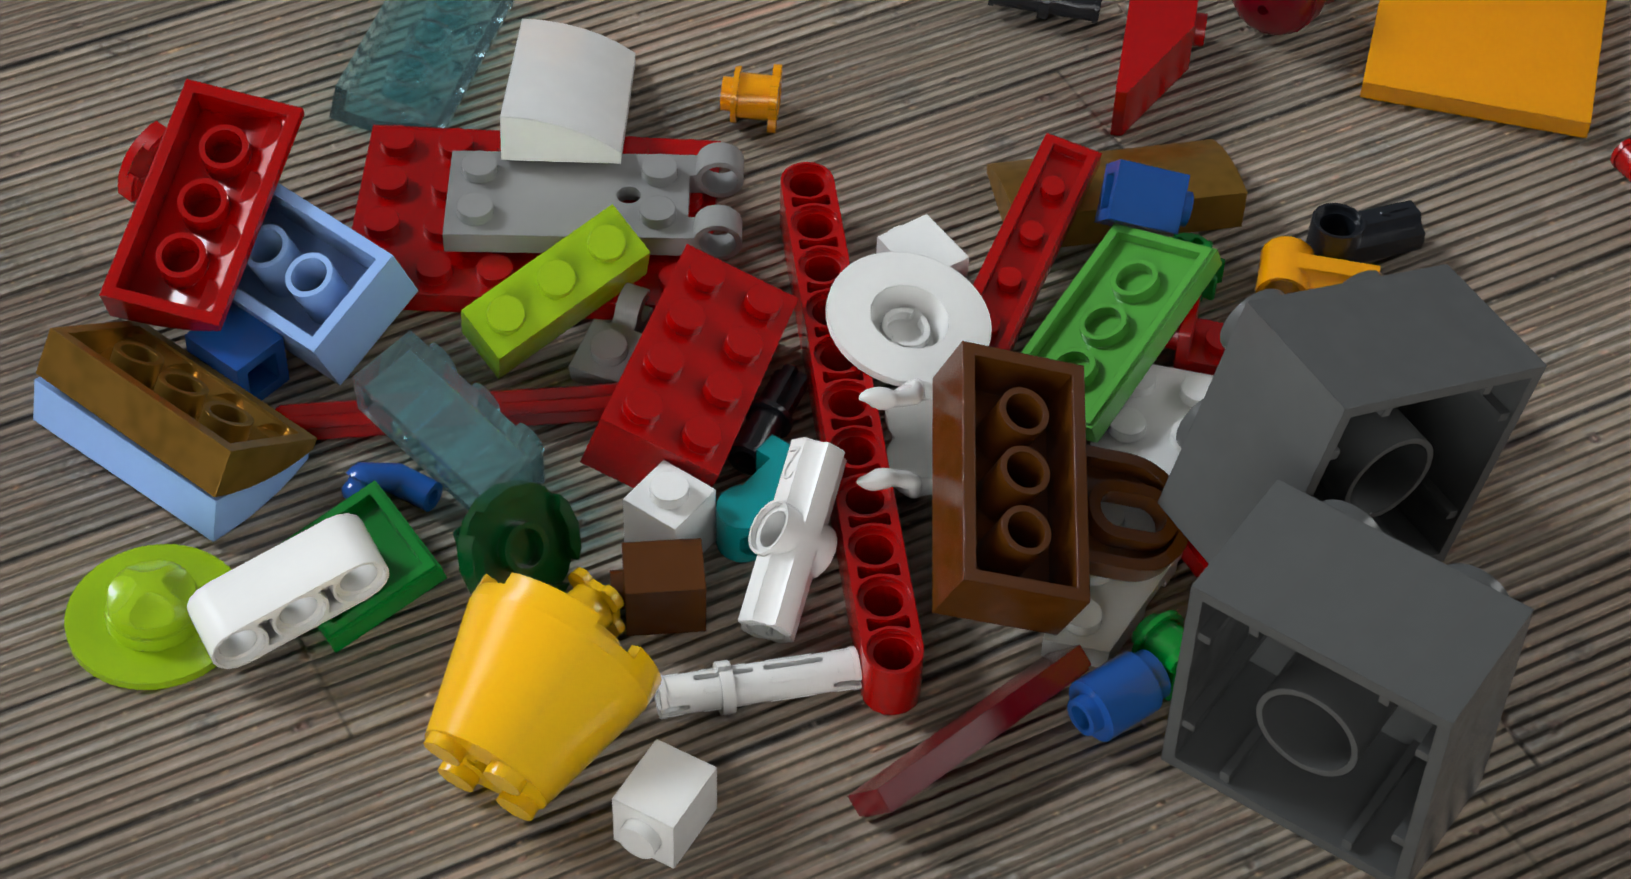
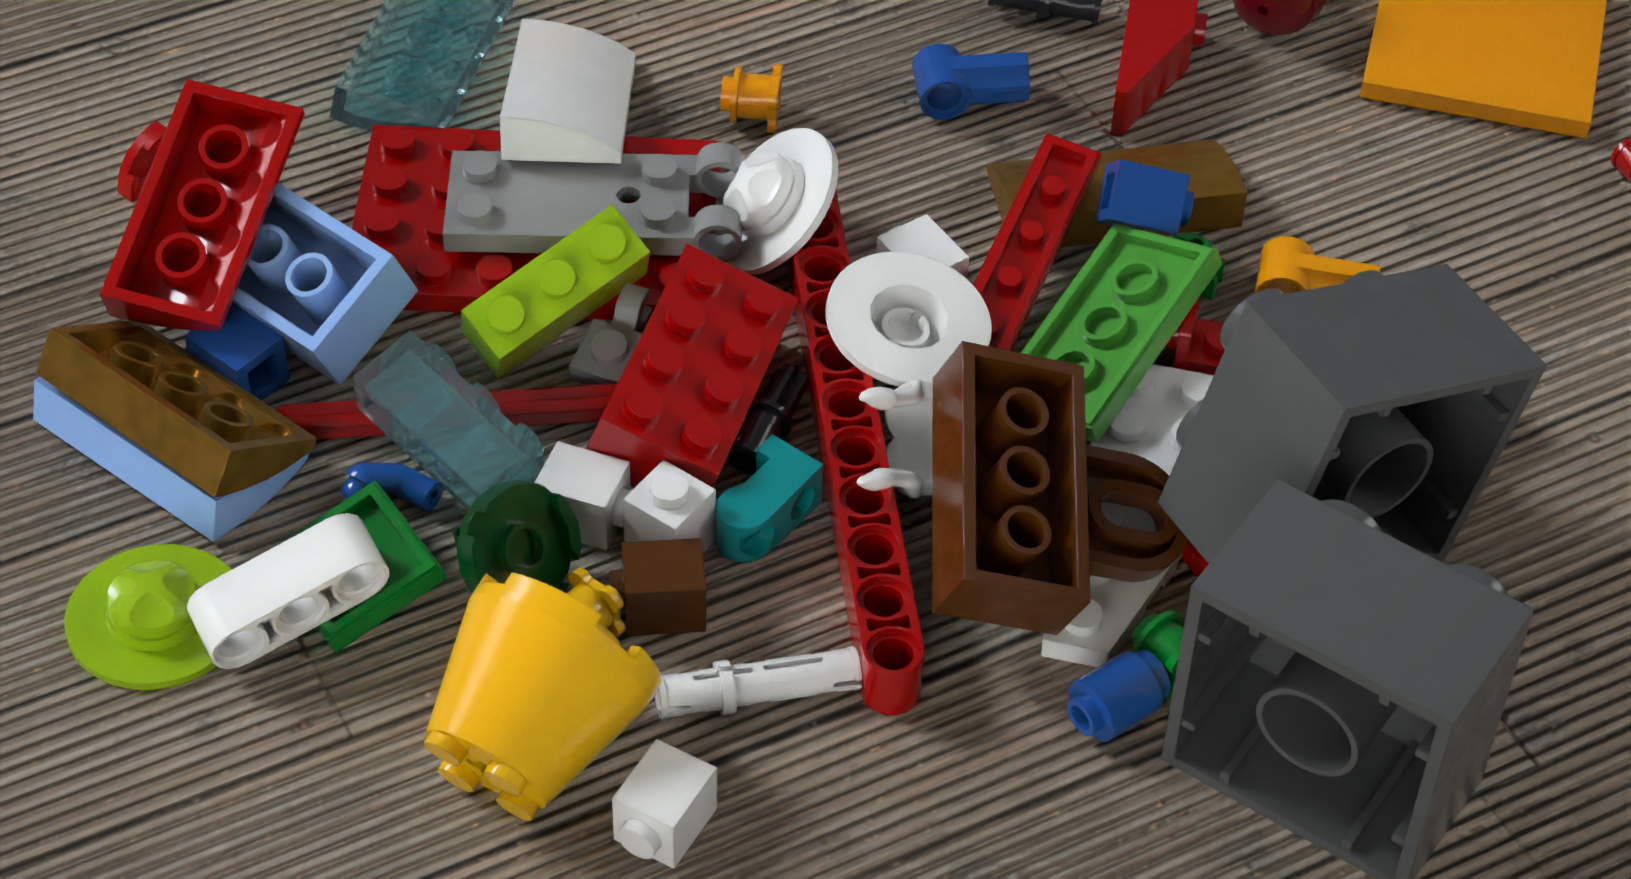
(592, 486): none -> white brick
(781, 197): none -> white hat
(792, 540): white piece -> none
(953, 82): none -> blue piece
(969, 732): dark red tile -> none
(1366, 234): black piece -> none

